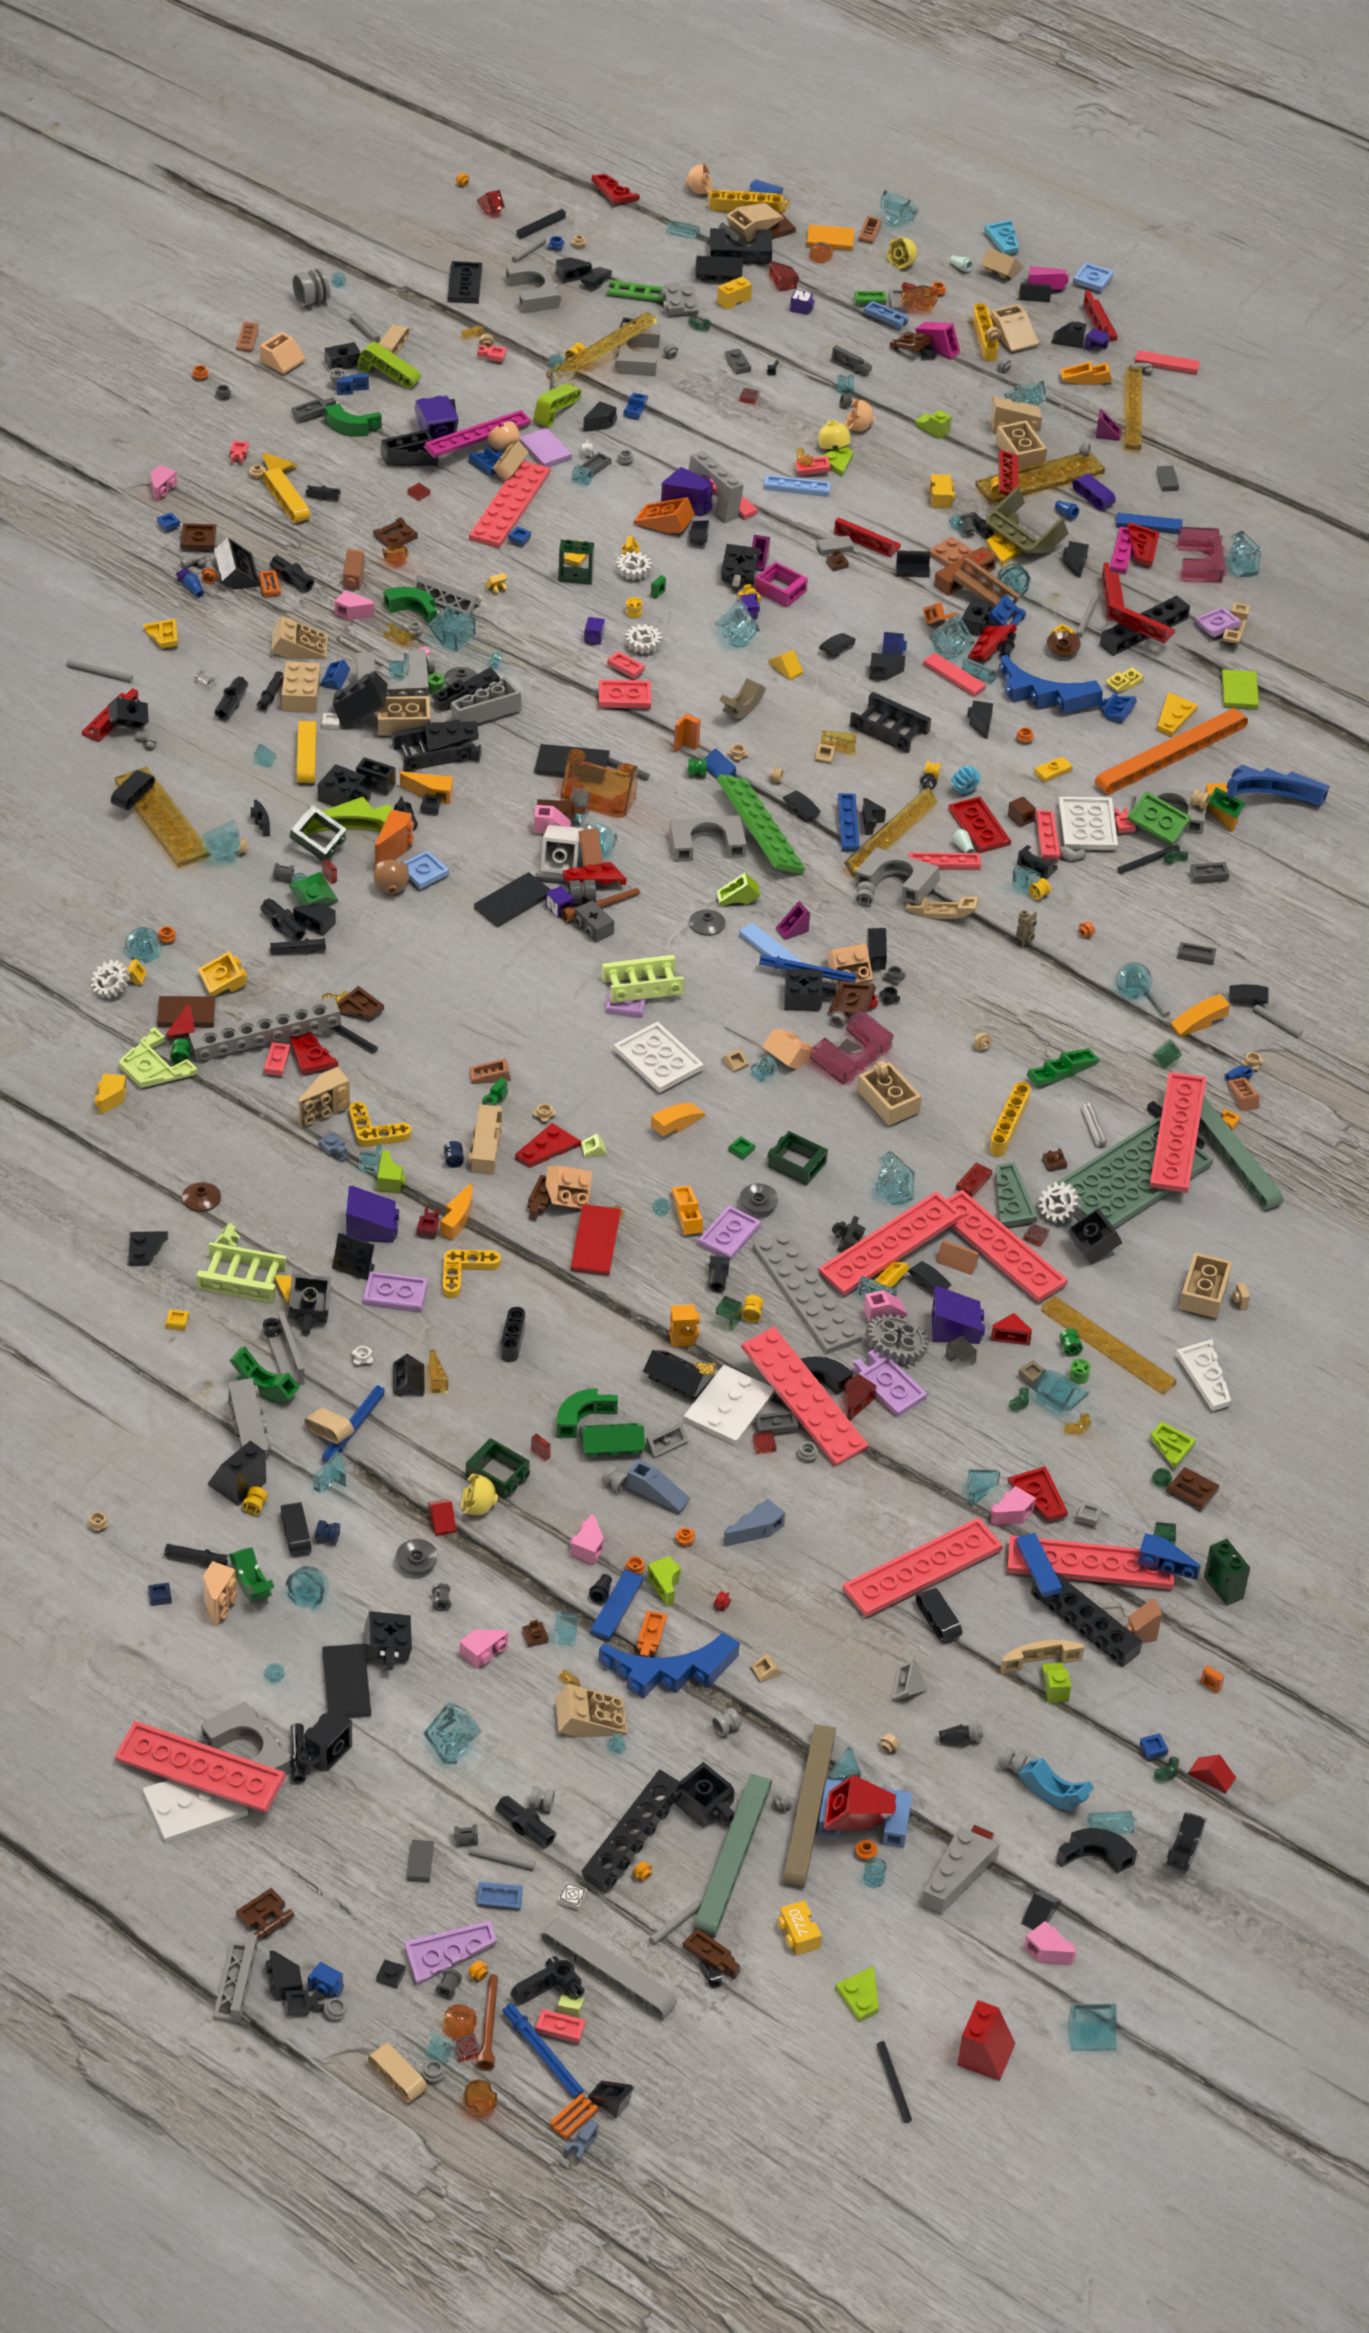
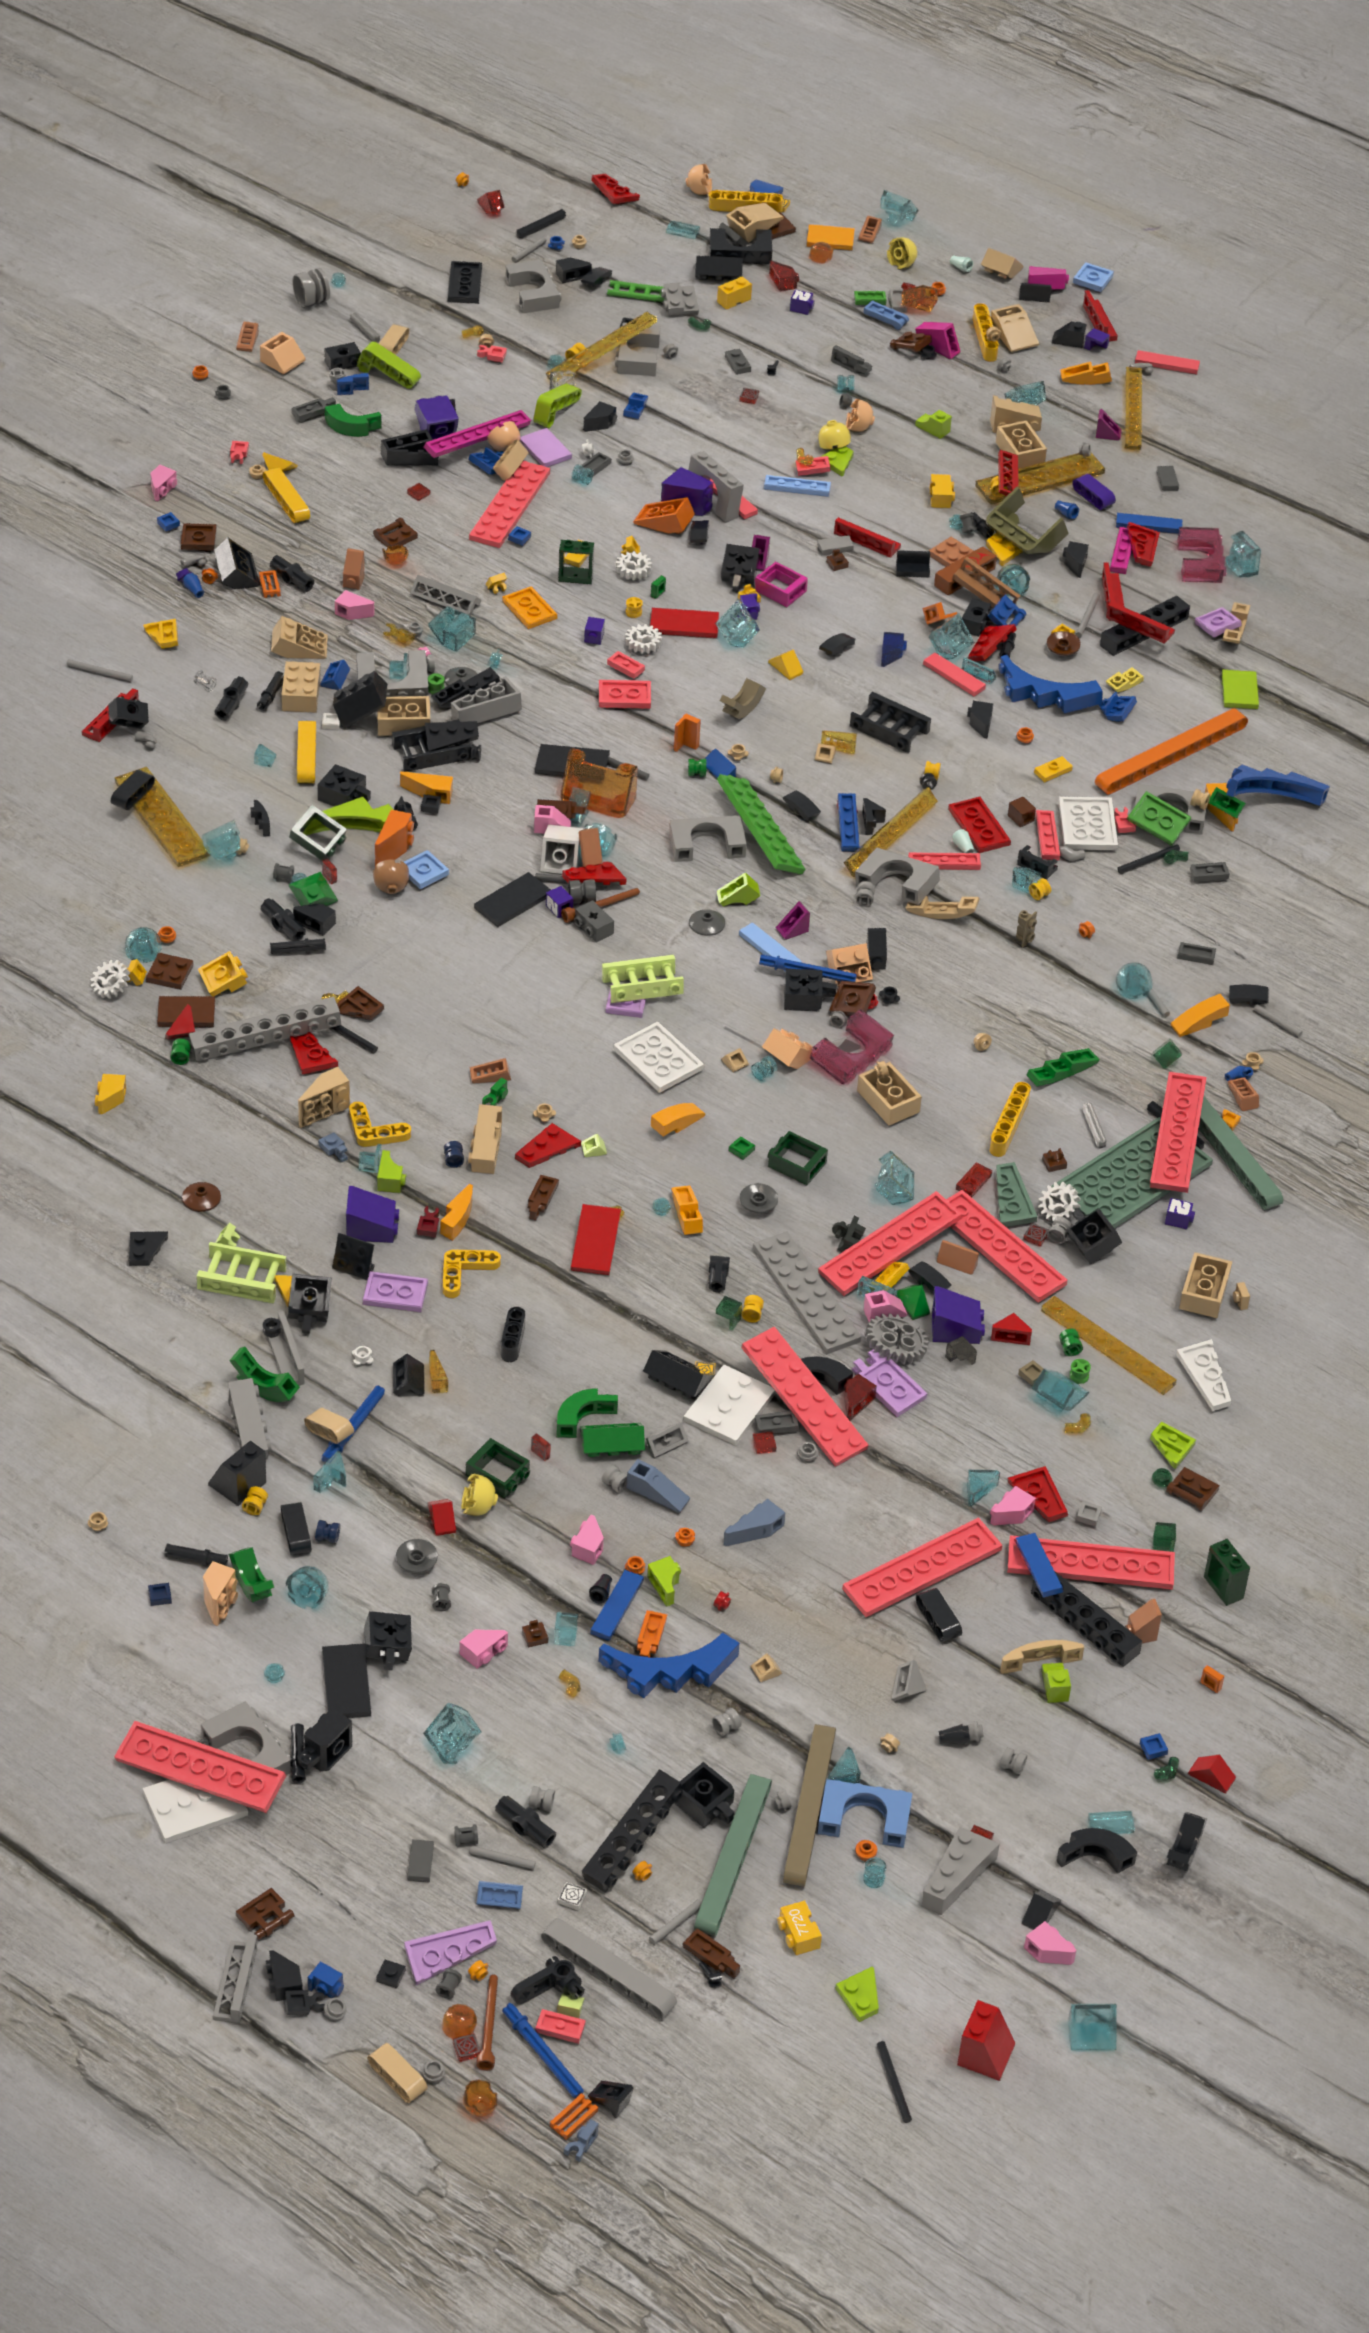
(148, 1068): yellowish green wing -> none
(169, 971): none -> reddish brown plate
(177, 1320): yellow tile -> none
(277, 1059): coral plate -> none
(323, 492): black pin -> none
(378, 775): black brick -> none
(410, 599): green arch -> none
(440, 2047): clear light blue panel -> none
(529, 607): none -> light orange tile
(568, 1186): light nougat slope -> none
(589, 1713): tan slope -> none
(684, 1325): light orange brick -> none
(685, 622): none -> red tile
(729, 1233): lavender tile -> none
(858, 1805): red slope -> none
(886, 666): black slope -> none
(894, 974): dark grey plate -> none
(914, 1301): none -> green slope
(965, 779): medium azure gear -> none
(1003, 236): medium azure wing -> none
(1020, 1401): clear green arm -> none
(1052, 1788): dark azure arch -> none
(1058, 1231): none -> light grey wheel
(1164, 1556): blue slope -> none
(1175, 714): yellow wing -> none
(1179, 1213): none -> dark purple brick

